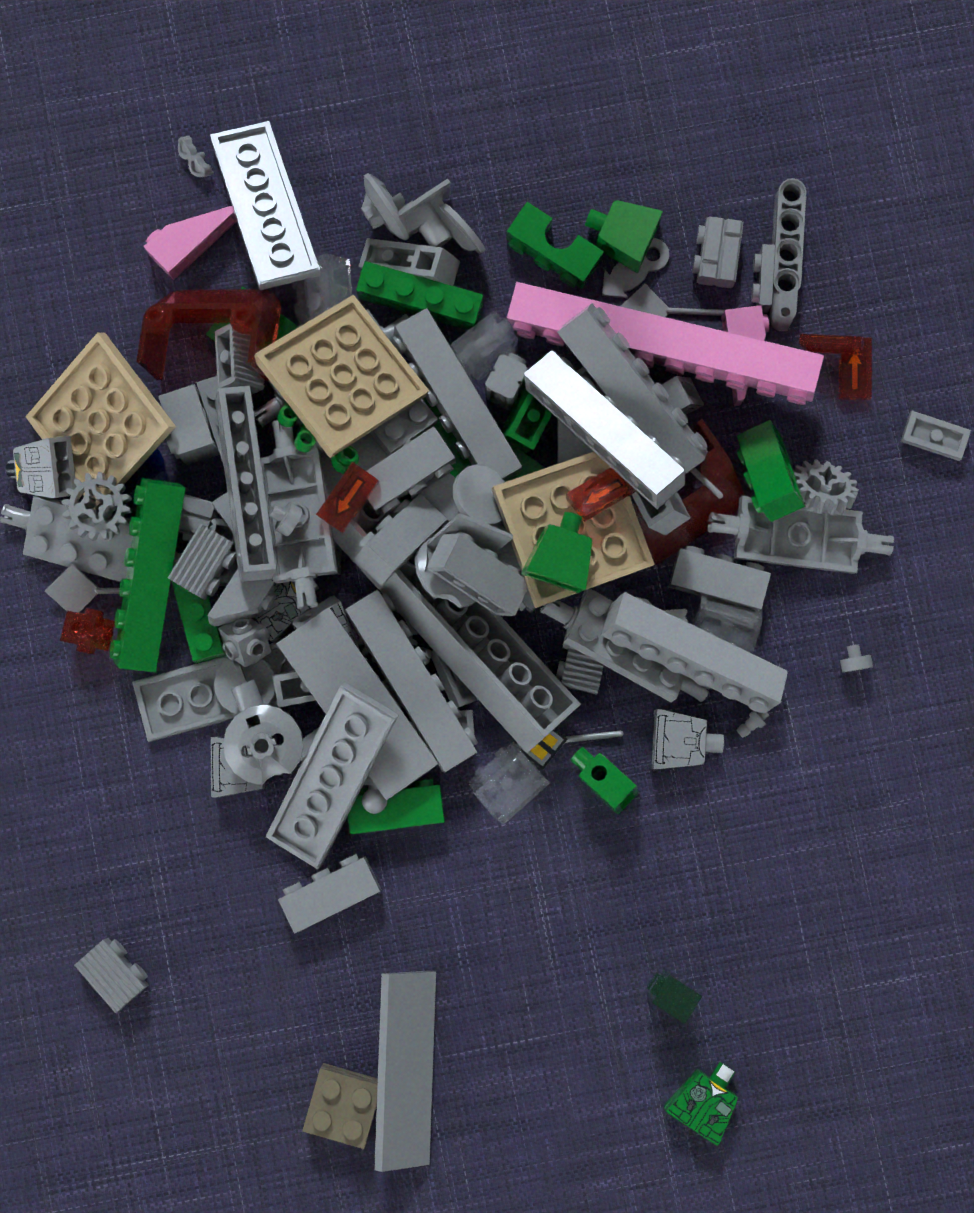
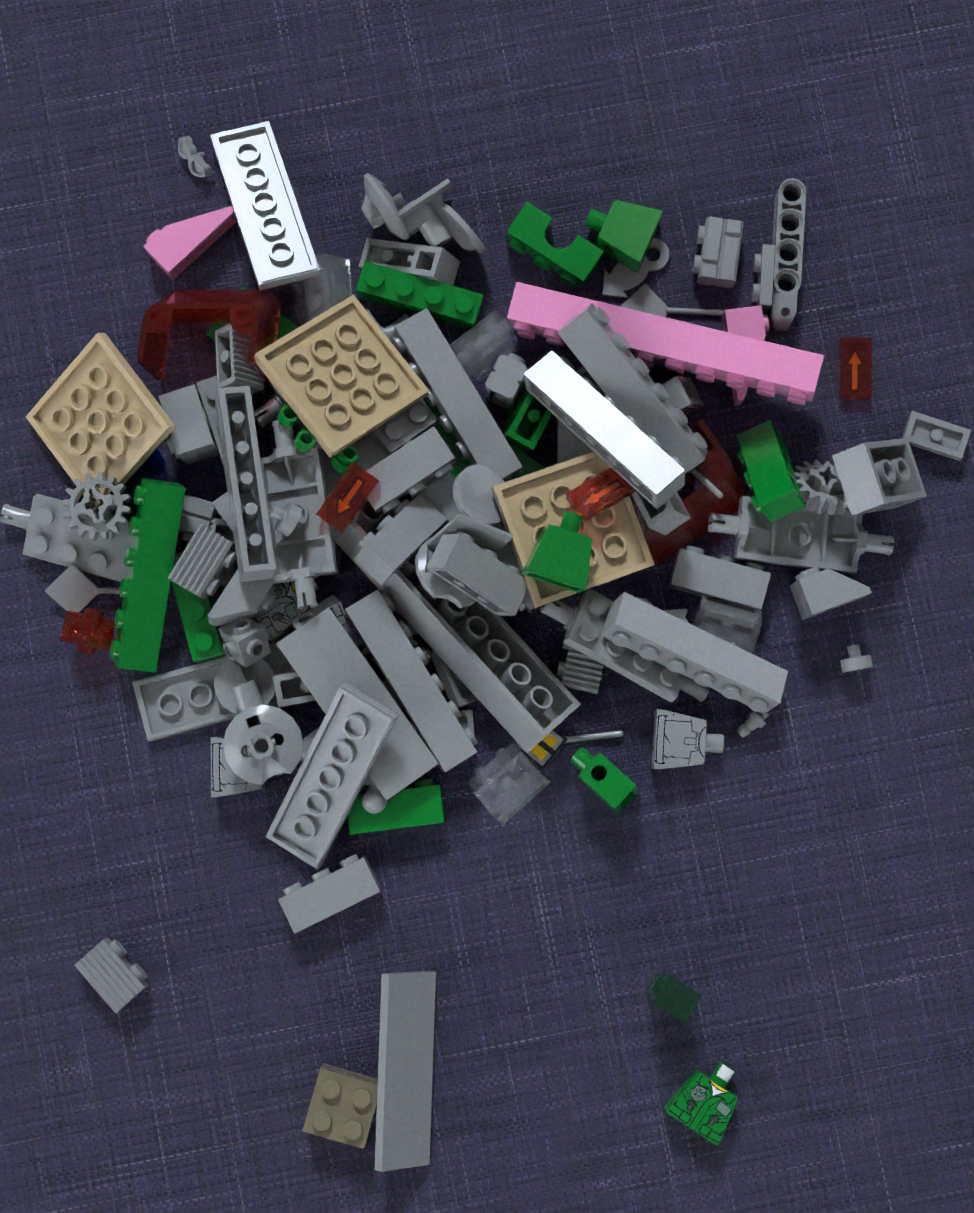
(43, 467): light grey torso -> none
(824, 590): none -> light grey slope
(832, 344): clear red tile -> none
(878, 476): none -> light grey brick

